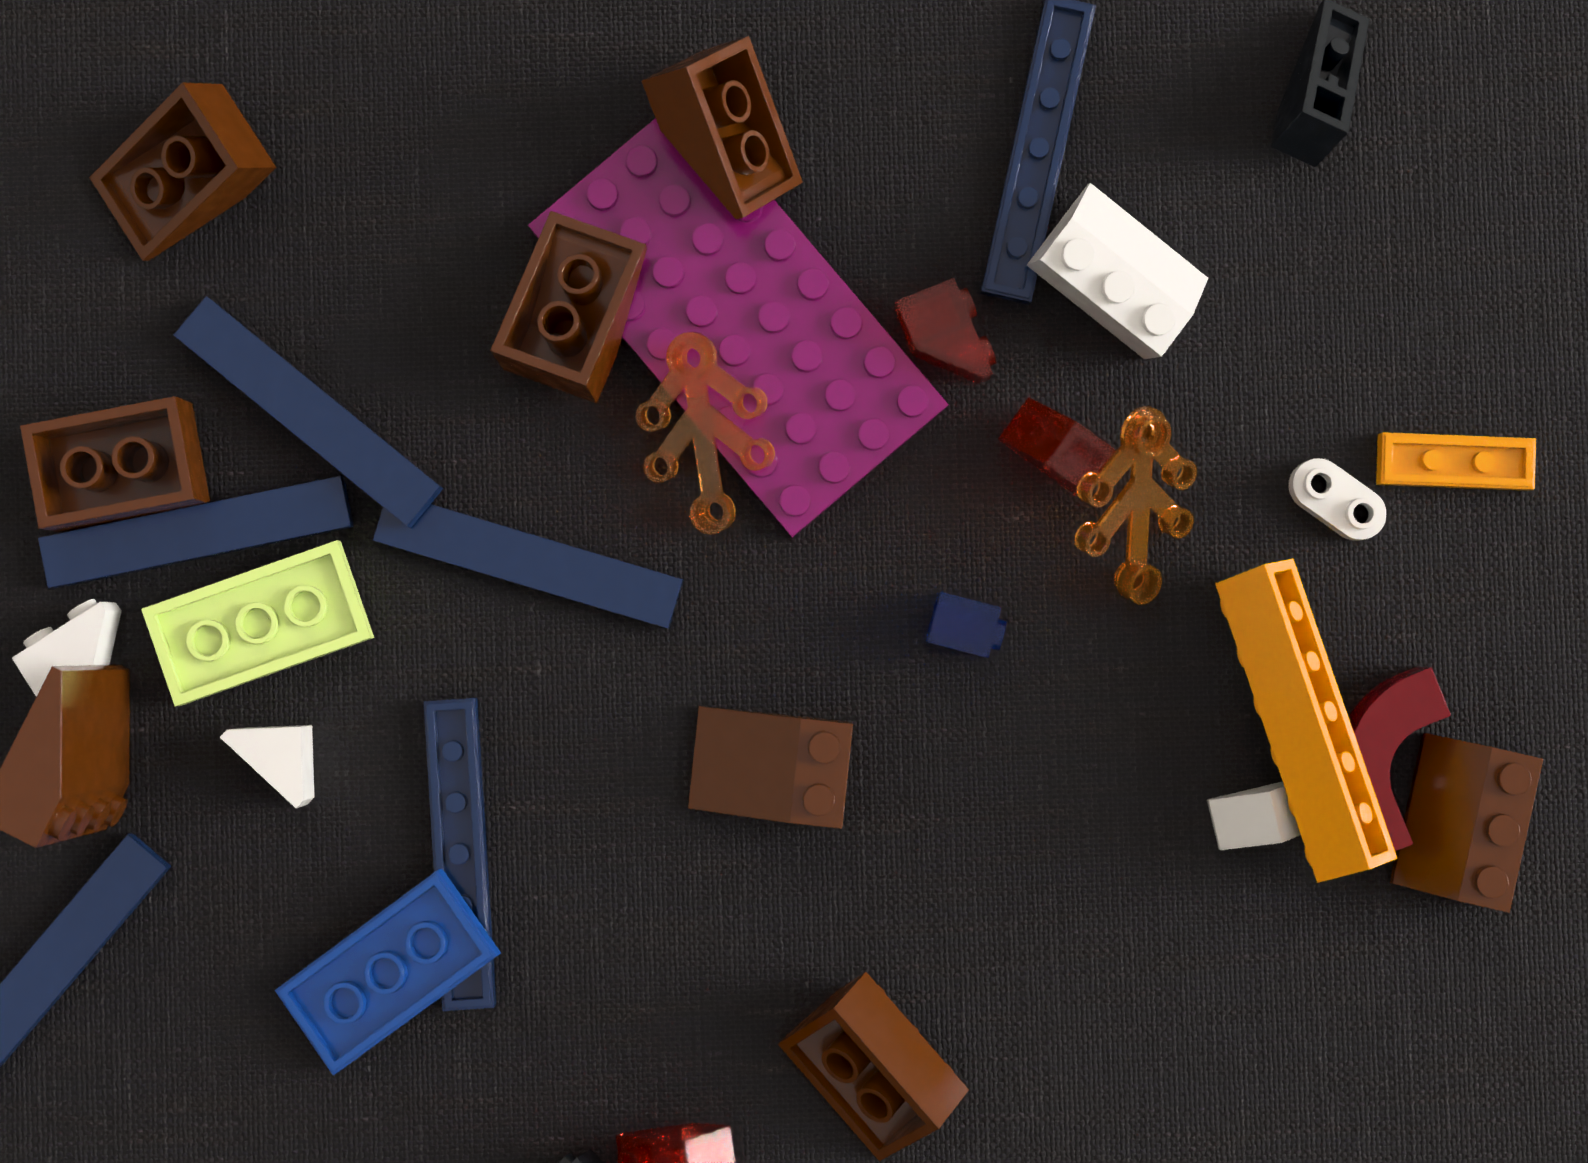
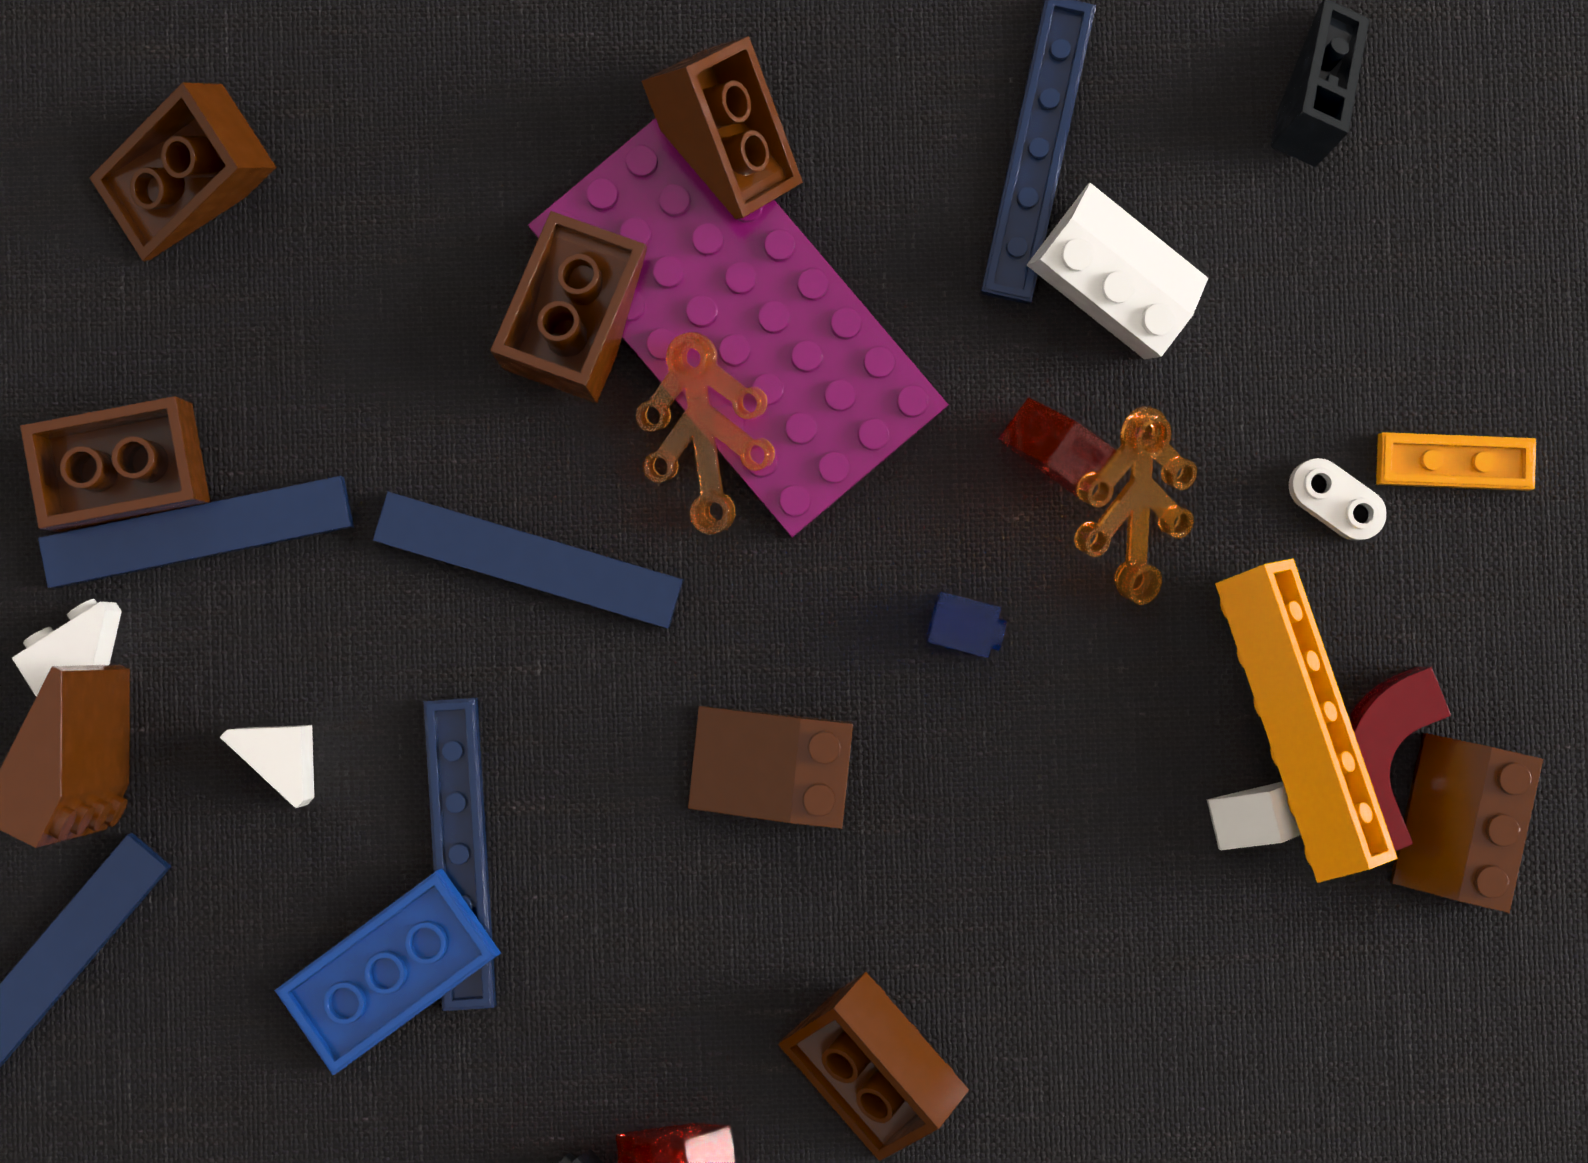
(257, 623): yellowish green plate -> none
(308, 412): dark blue tile -> none
(942, 331): clear red slope -> none

